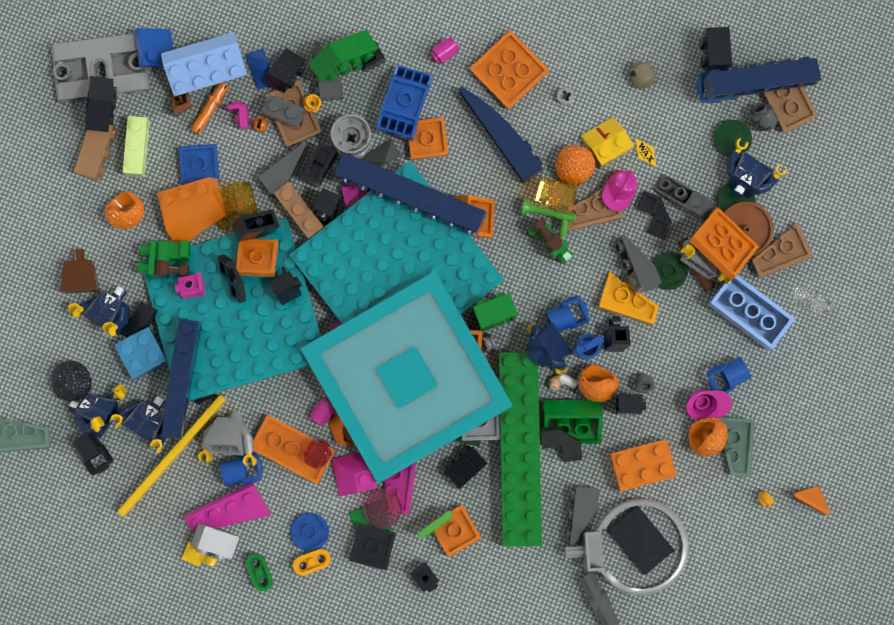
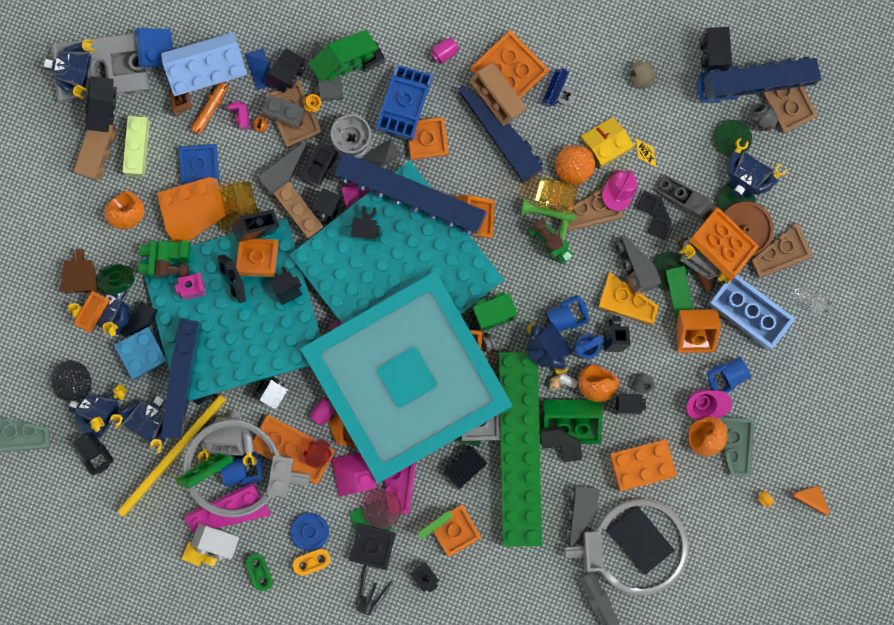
(72, 67): none -> dark blue torso
(91, 311): none -> orange tile
(115, 279): none -> dark green tile
(204, 470): none -> green tile
(270, 392): none -> brick
(280, 475): none -> light grey brick
(365, 228): none -> black brick
(367, 604): none -> black plant
(498, 94): none -> medium nougat brick
(555, 87): none -> clear blue tile
(679, 289): none -> green tile
(697, 331): none -> orange slope

